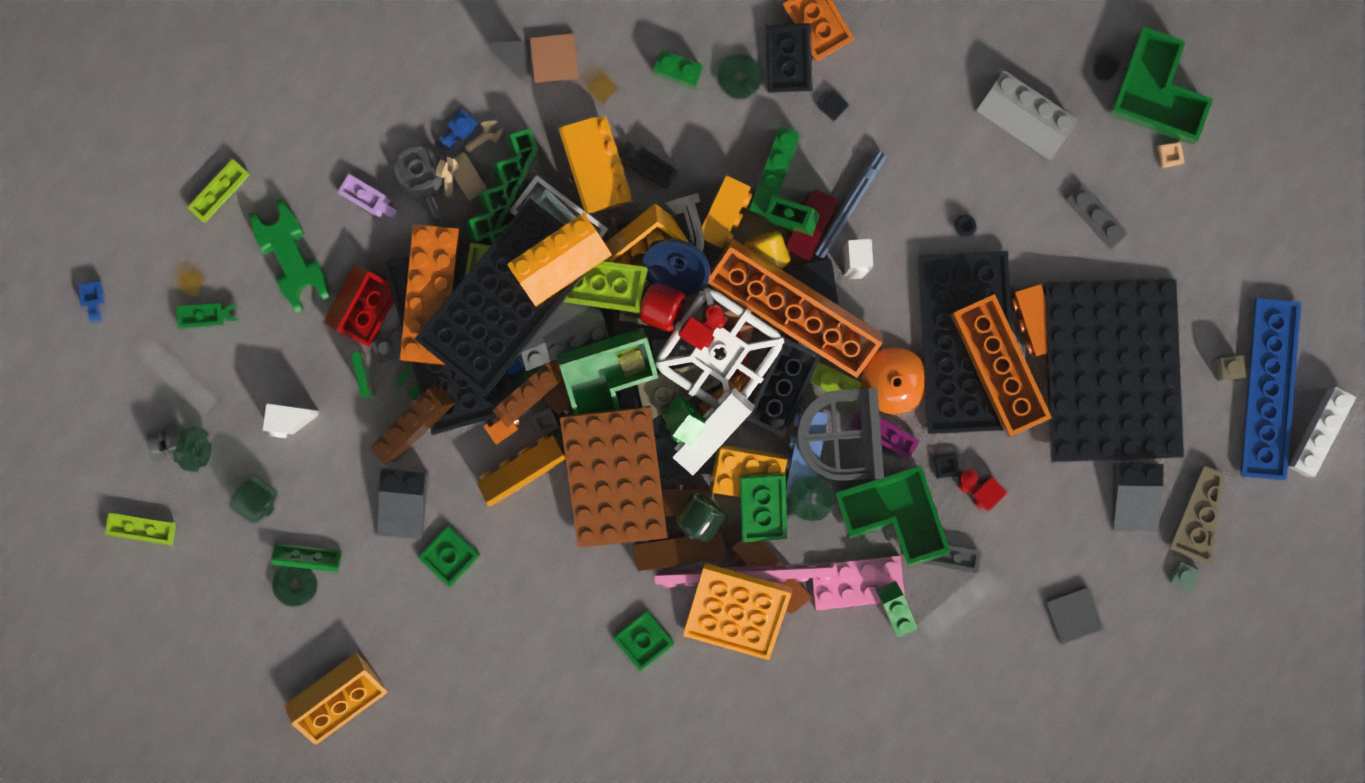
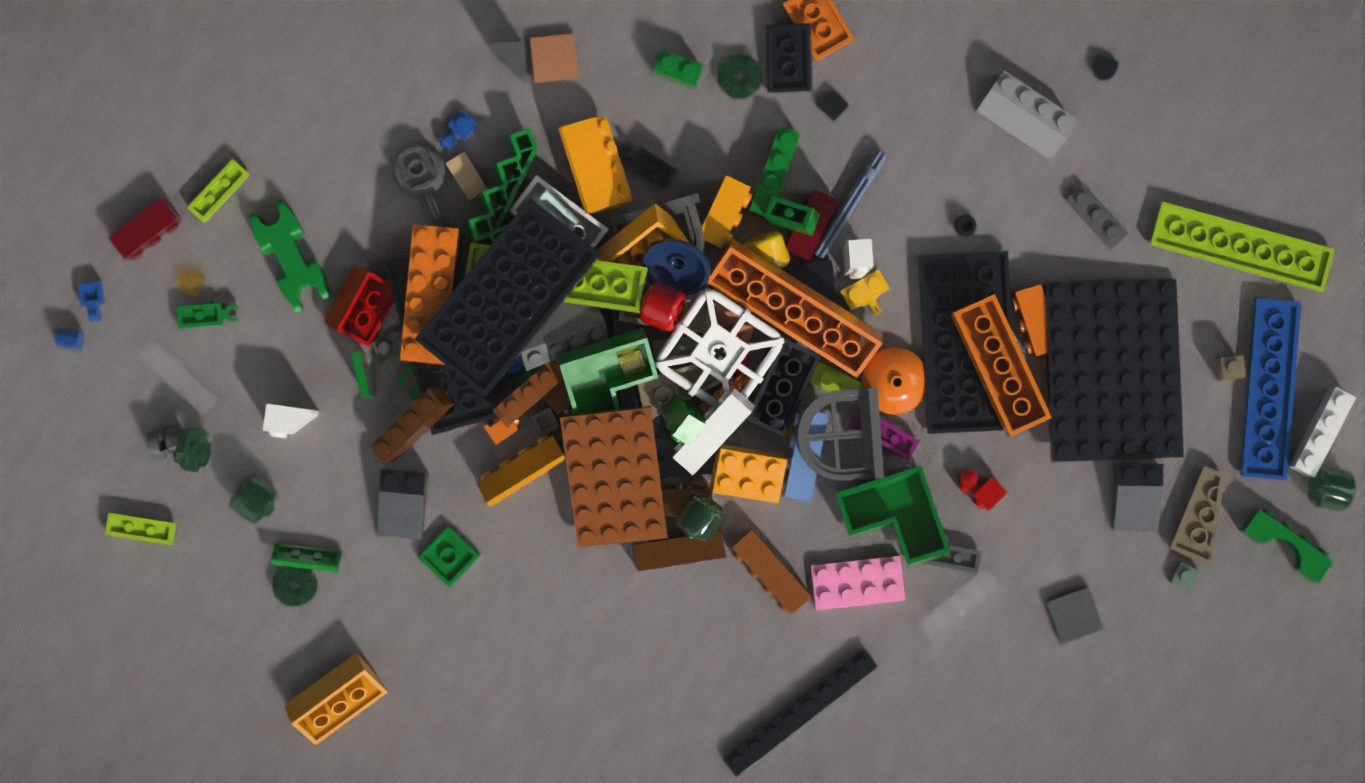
(69, 339): none -> blue brick
(145, 229): none -> dark red brick
(366, 197): lavender hinge -> none
(446, 170): tan bar -> none
(483, 137): tan bar -> none
(559, 259): light orange slope -> none
(603, 88): clear yellow tile -> none
(643, 640): green tile -> none
(700, 332): red brick -> none
(737, 611): light orange plate -> none
(763, 507): green tile -> none
(778, 573): bright pink plate -> none
(800, 712): none -> black plate
(811, 485): clear green plate -> none
(866, 292): none -> yellow plate
(896, 609): brick -> none
(946, 466): black tile -> none
(1150, 98): green piece -> none
(1170, 154): light nougat tile -> none
(1242, 247): none -> lime plate
(1309, 561): none -> green arch
(1331, 489): none -> clear green head

